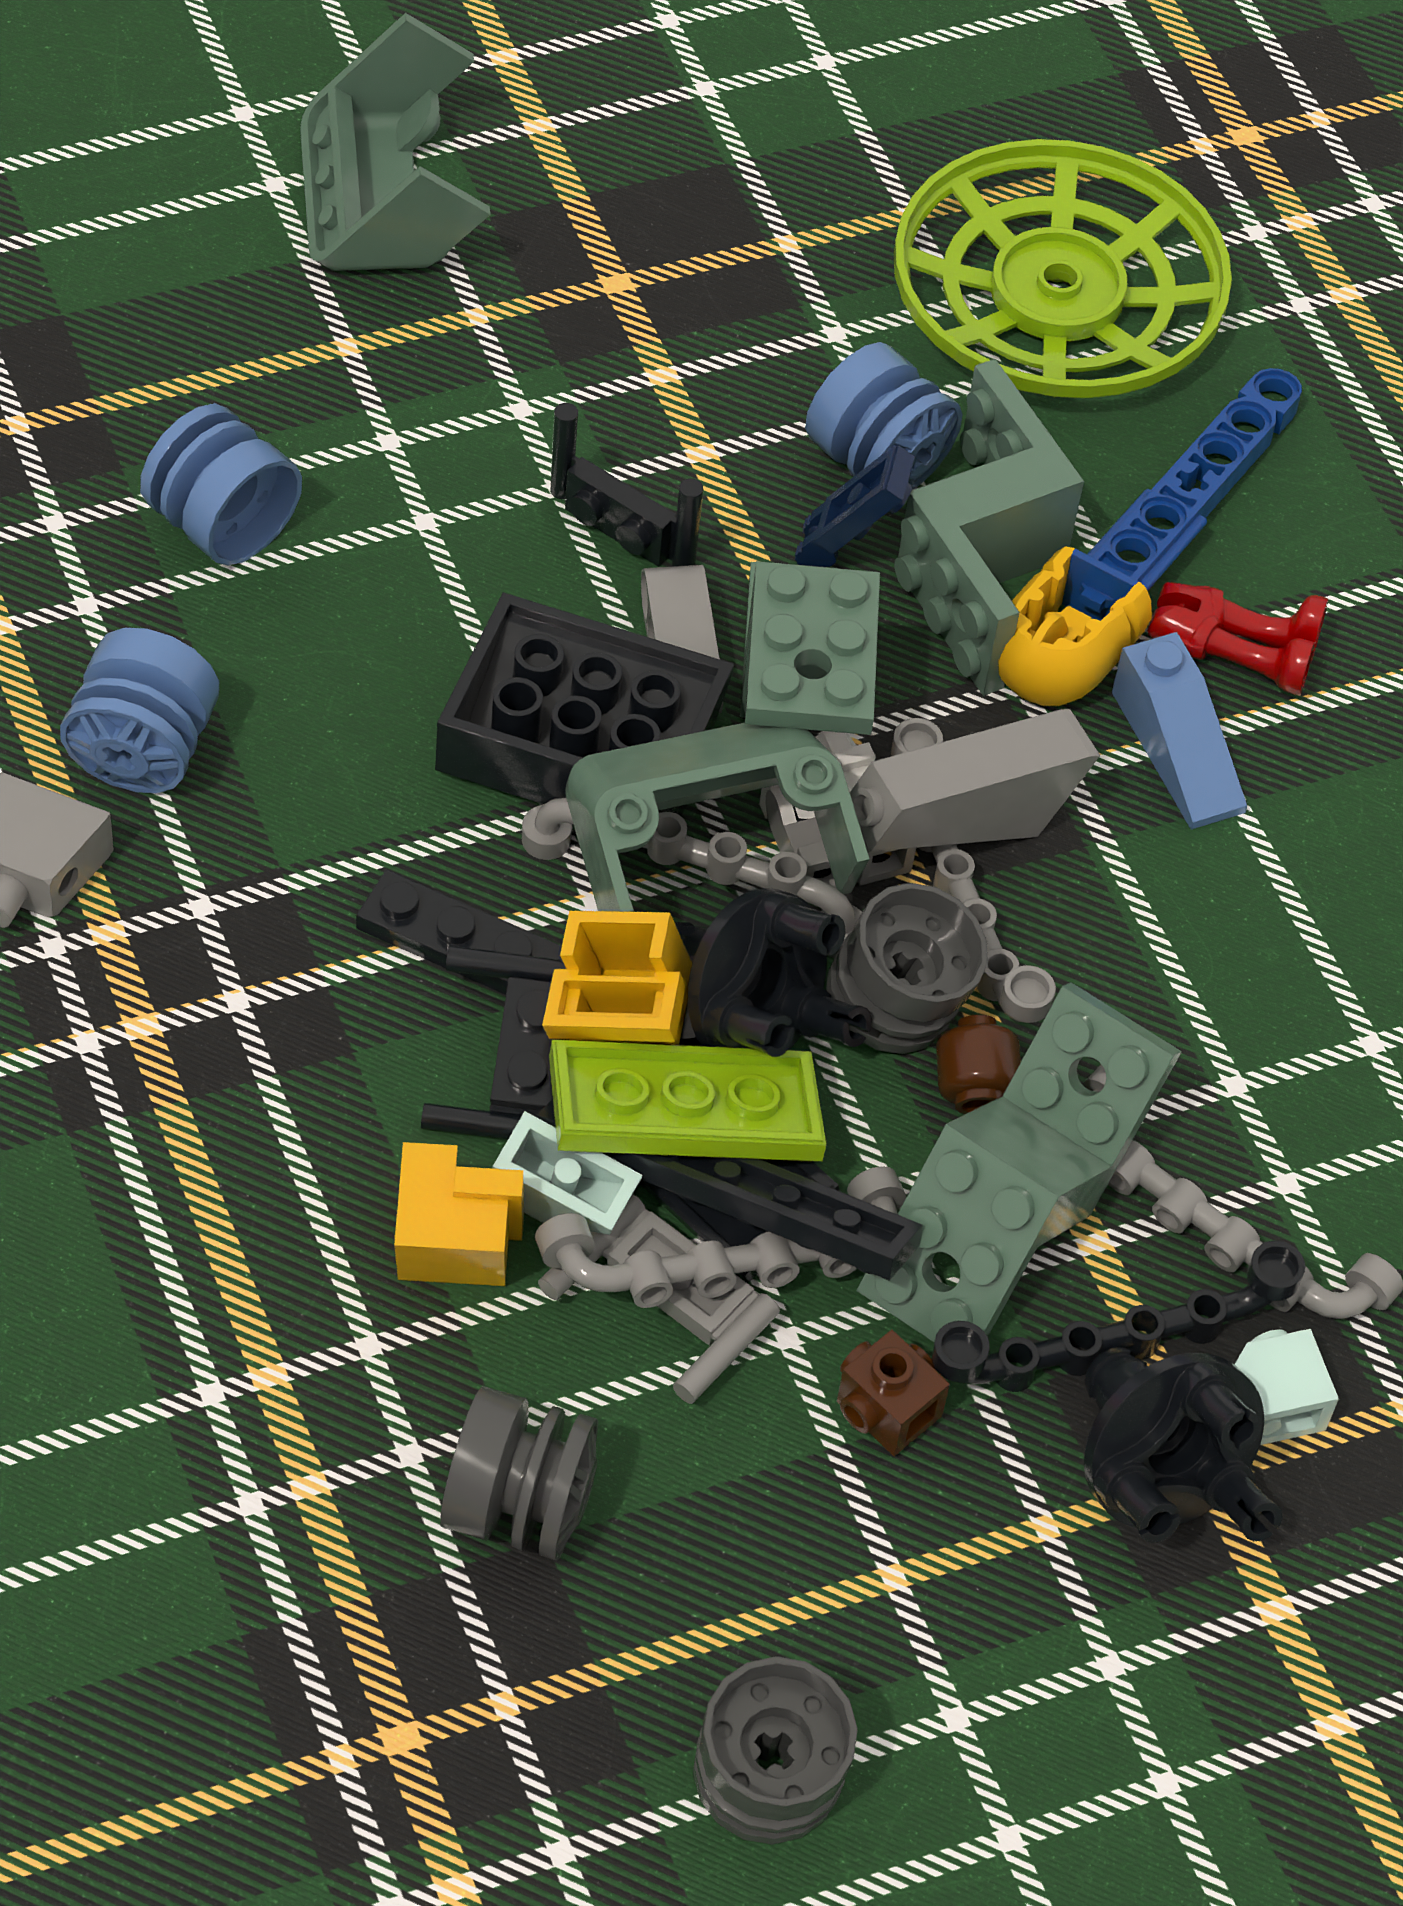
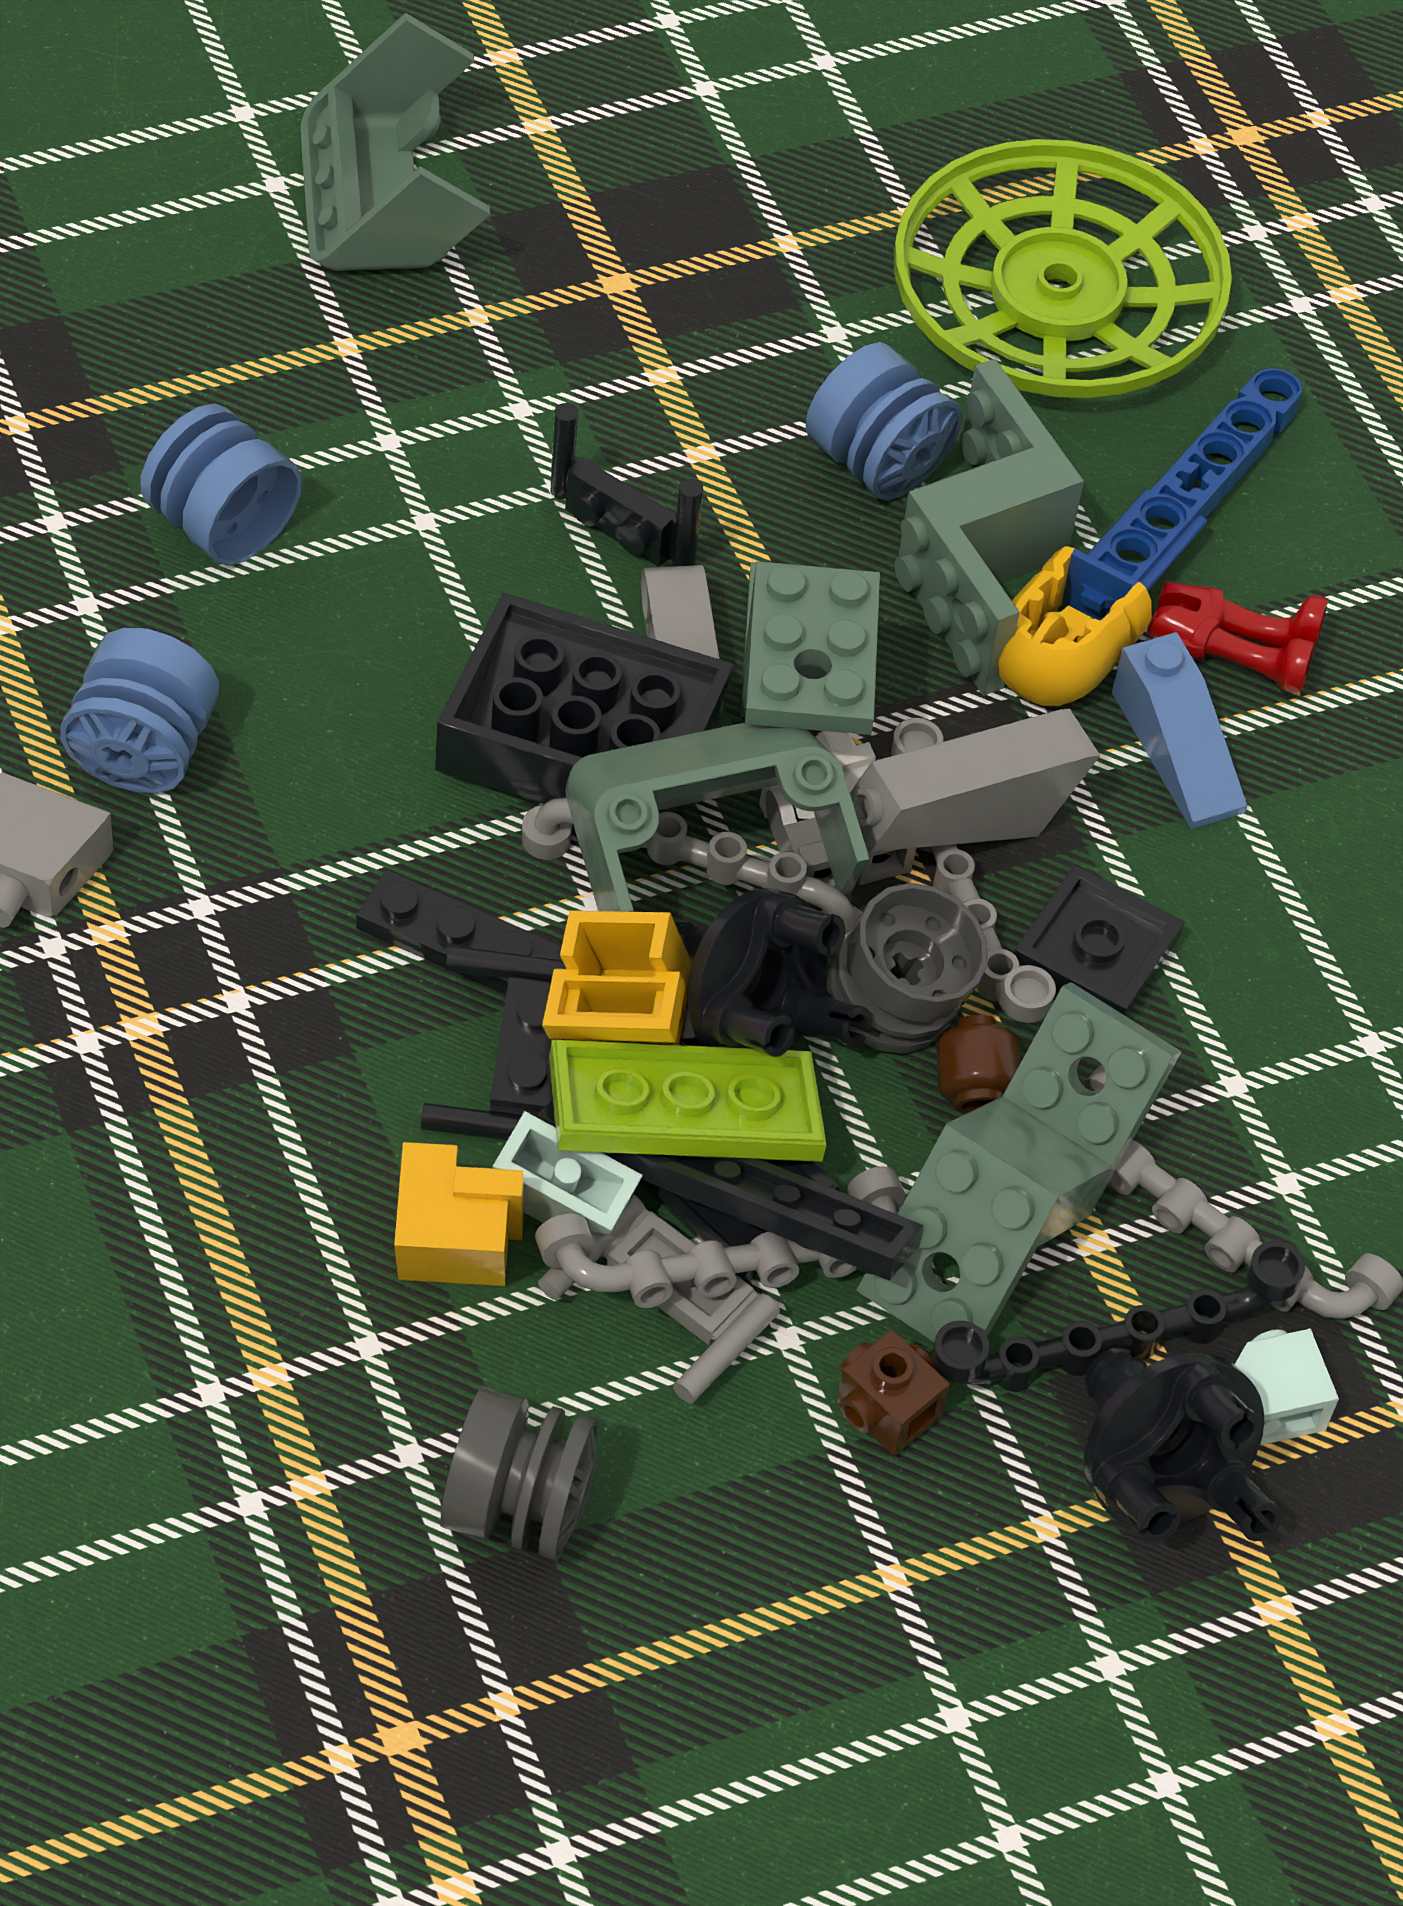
(769, 1711): dark grey wheel -> none
(855, 507): dark blue hinge -> none
(1099, 939): none -> black plate

